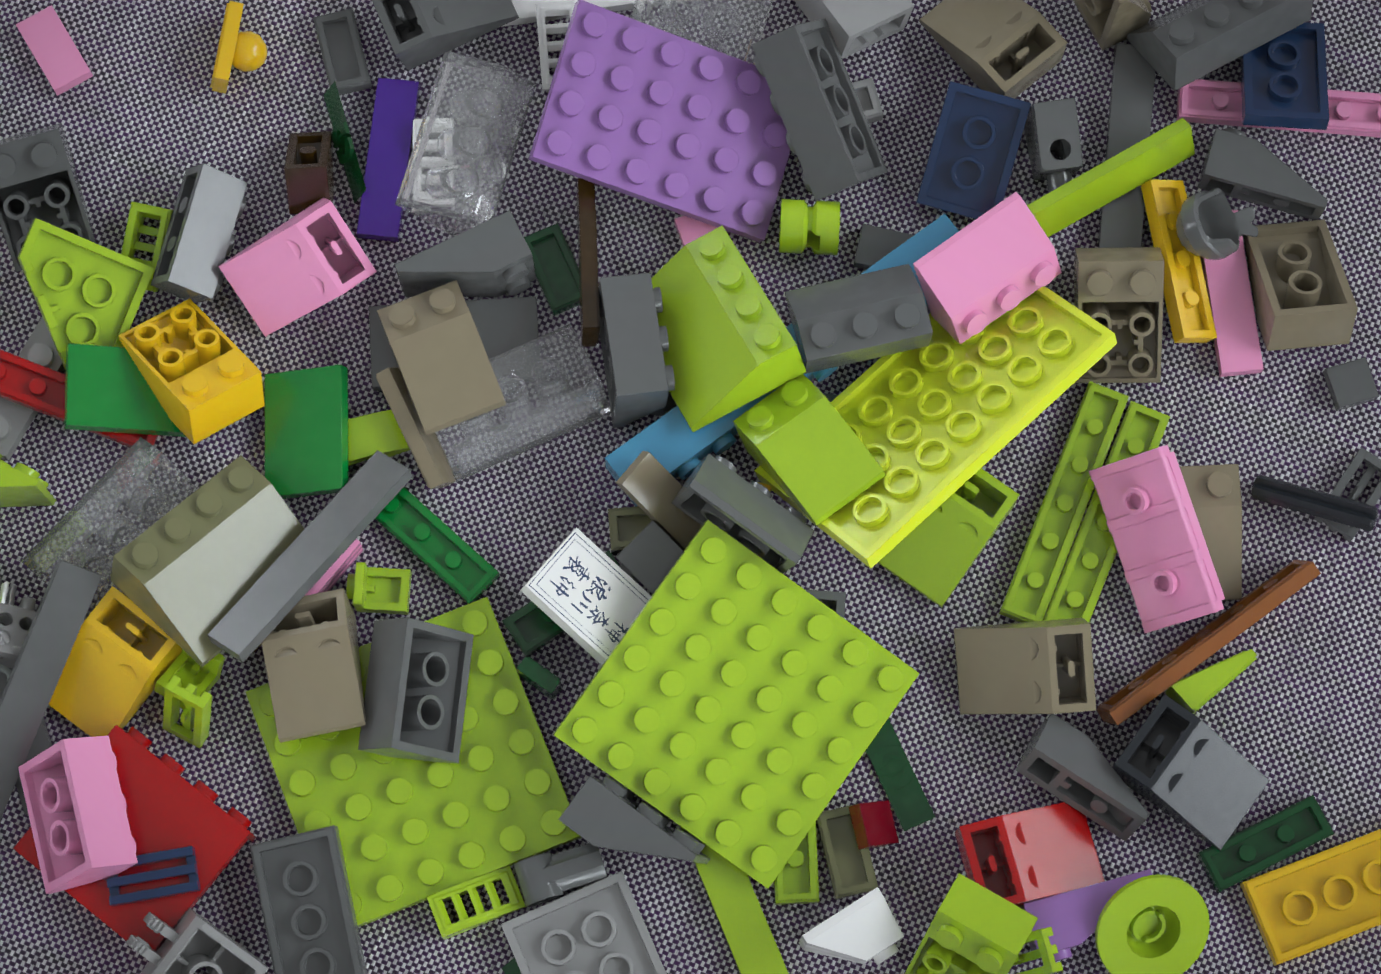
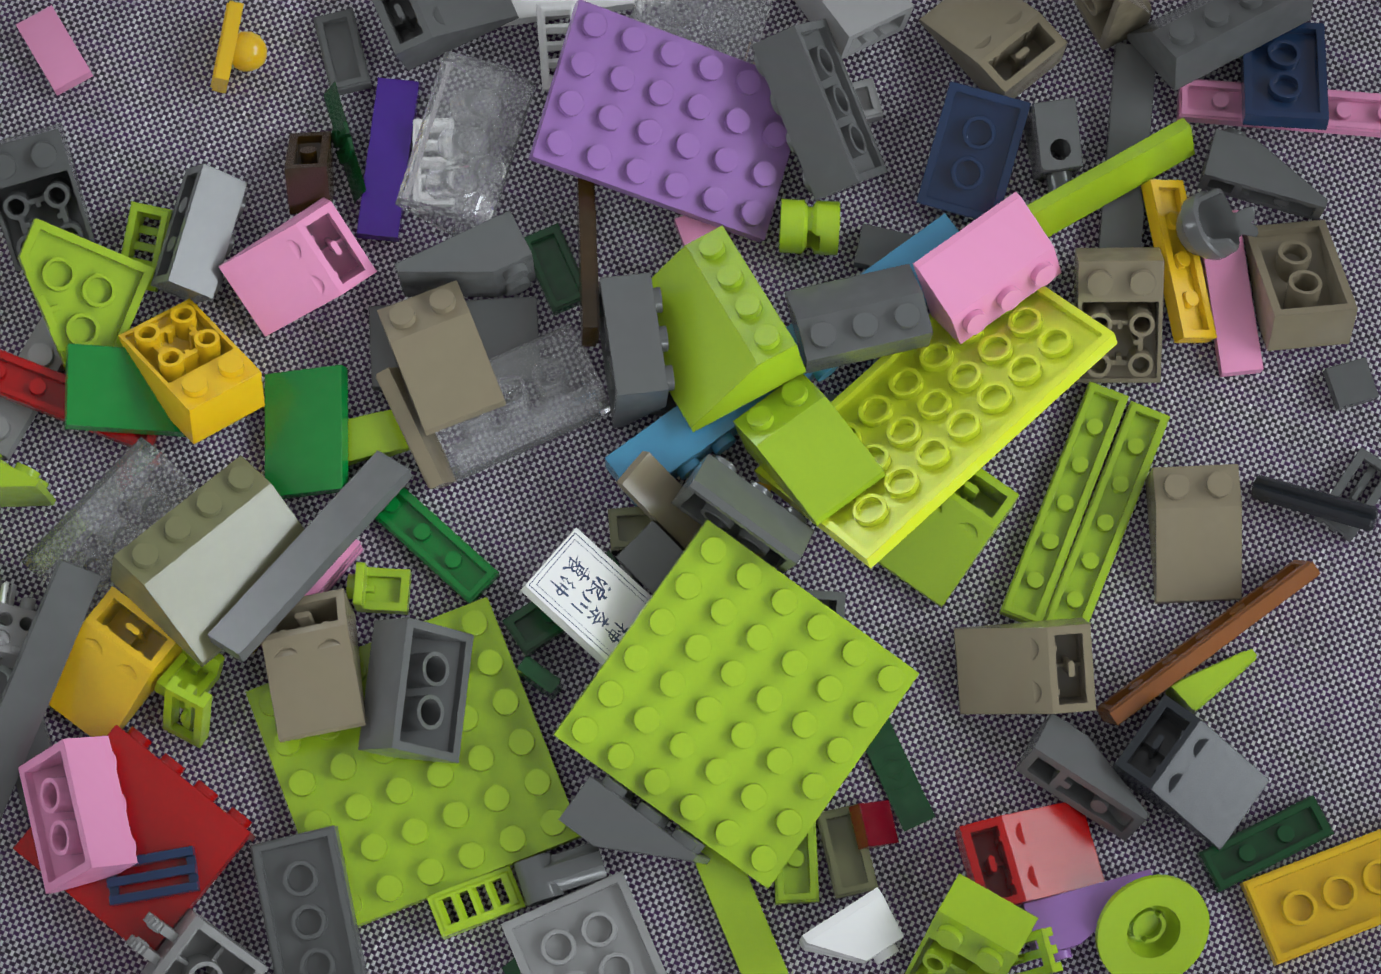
(1158, 538): bright pink container -> none

